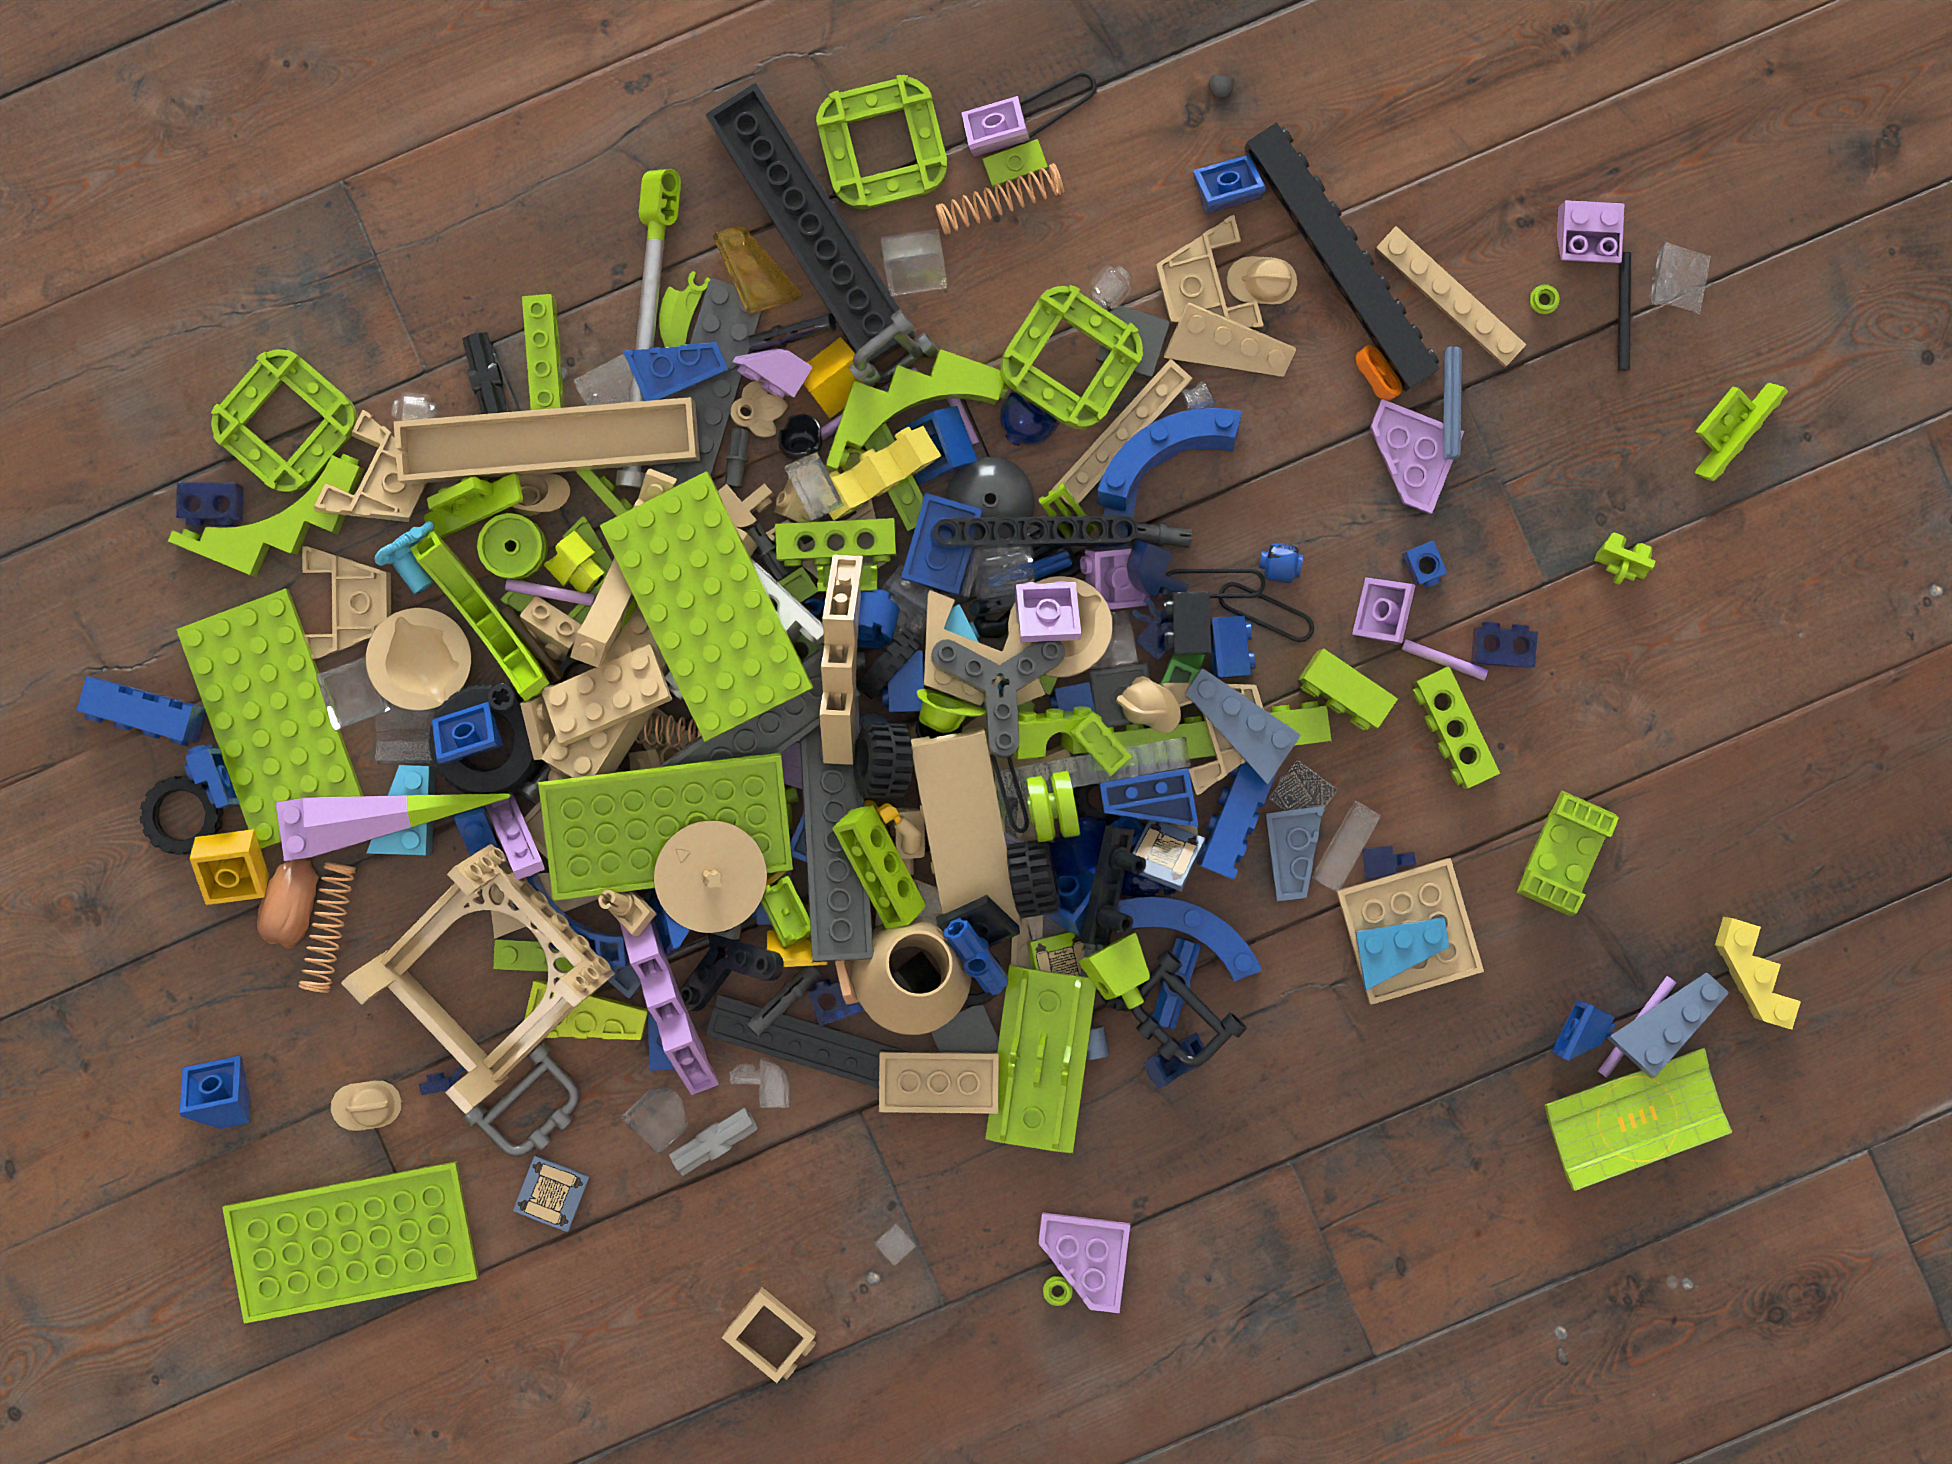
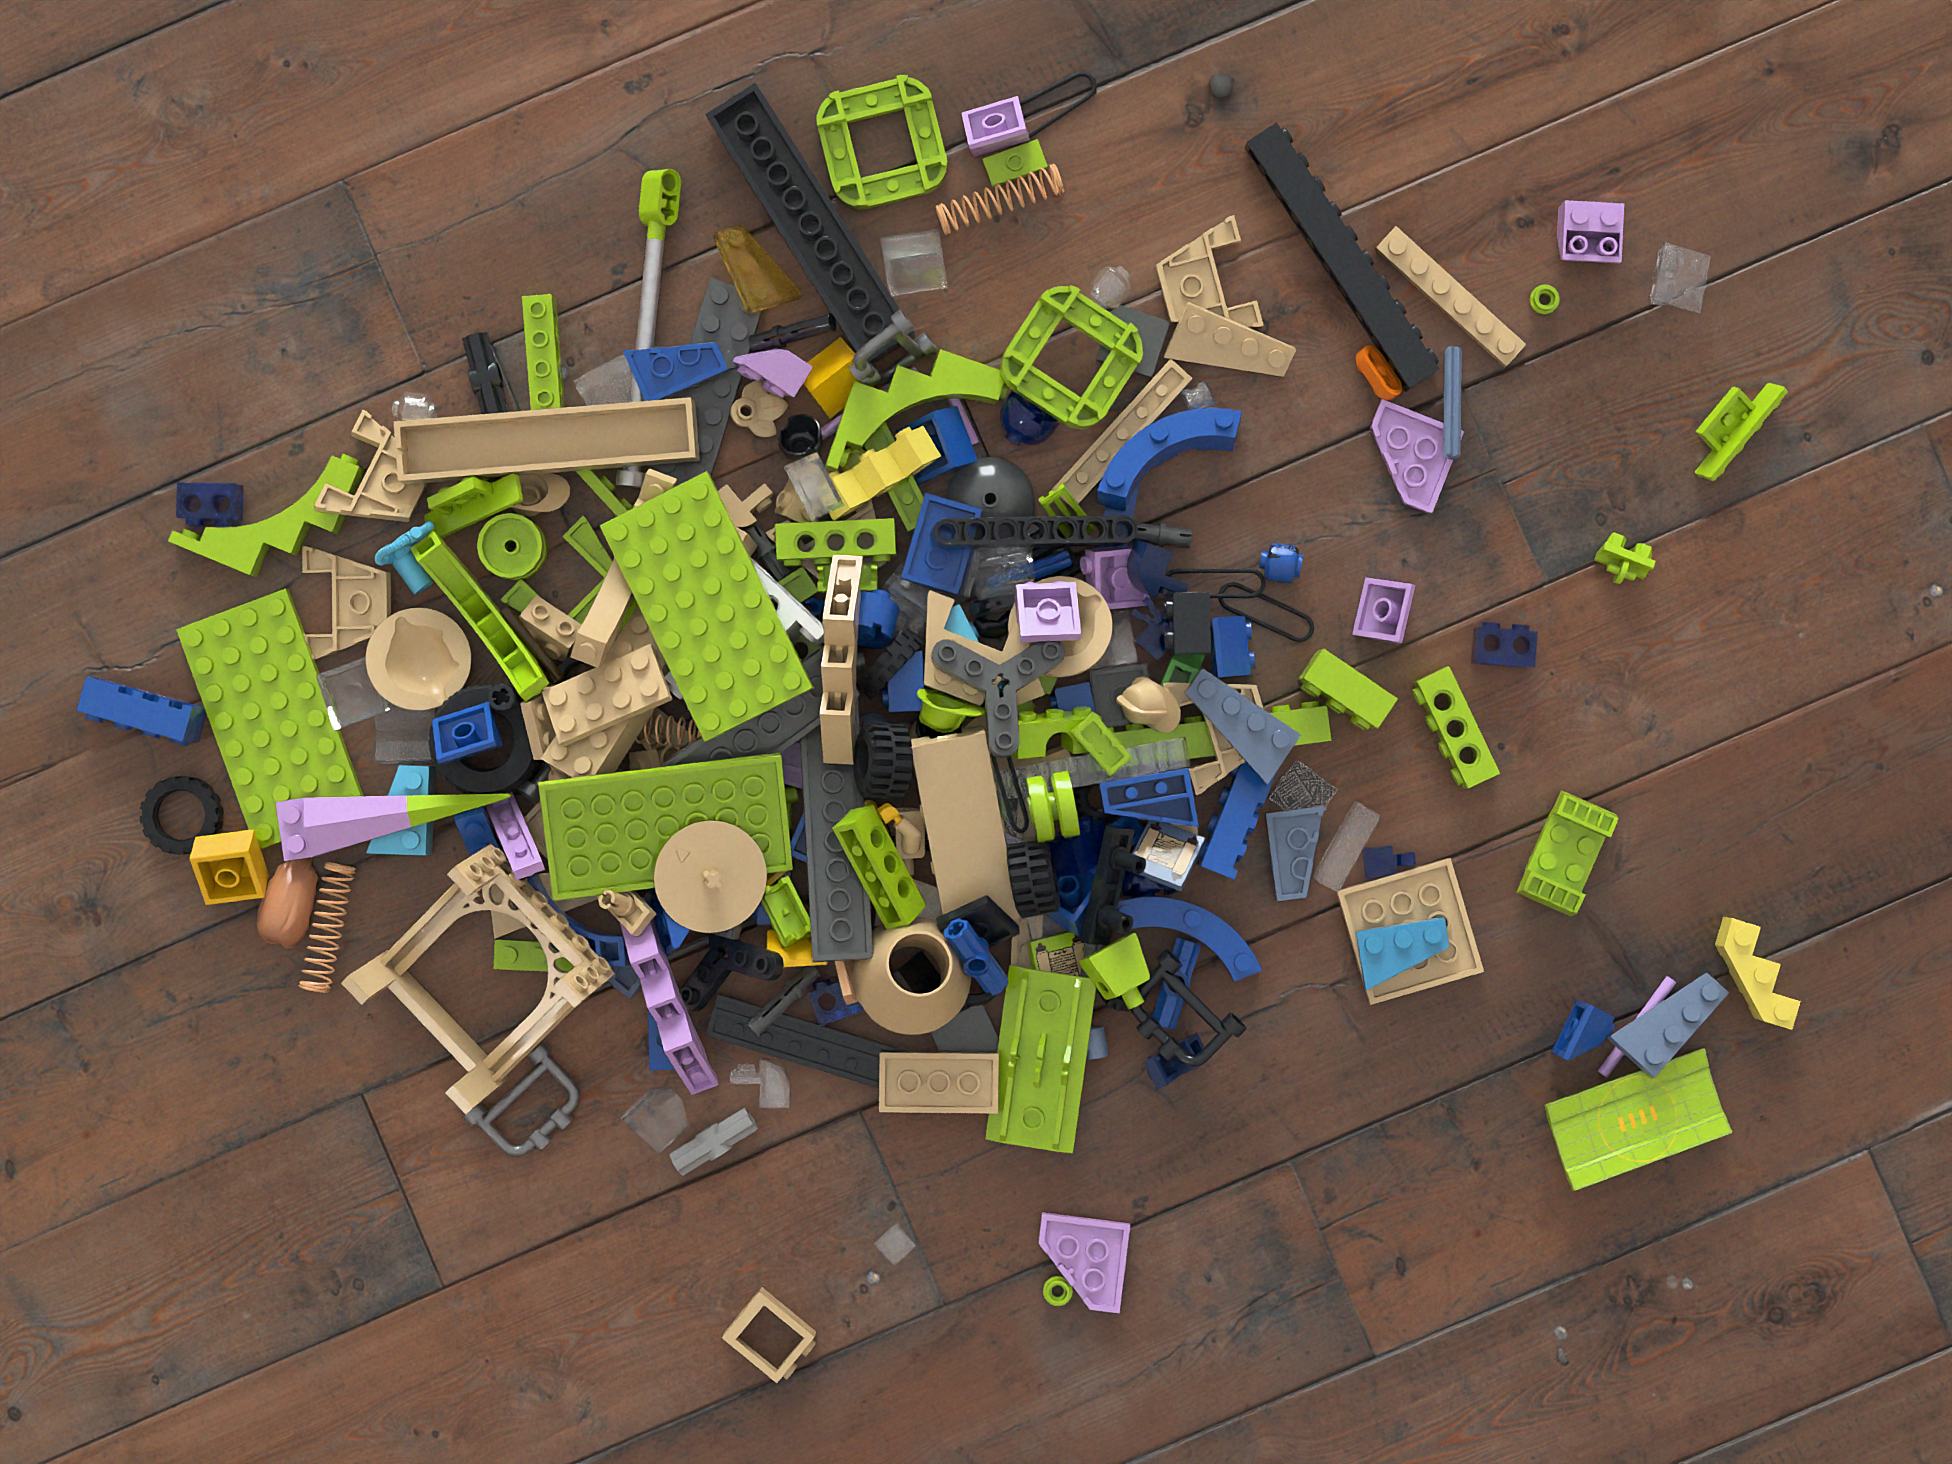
(207, 766): blue plate -> none
(216, 1093): blue slope -> none
(253, 391): lime plate -> none
(350, 1242): lime plate -> none
(366, 1105): tan piece -> none
(438, 1082): clear blue plate -> none
(550, 592): lavender bar -> none
(551, 1193): tile -> none
(574, 564): neon yellow piece -> none
(595, 1017): neon yellow wing -> none
(677, 312): lime piece -> none
(736, 458): dark grey axle -> none
(1228, 184): blue slope -> none
(1262, 279): tan piece -> none
(1431, 553): blue brick -> none
(1444, 659): lavender bar -> none
(1624, 312): black bar -> none

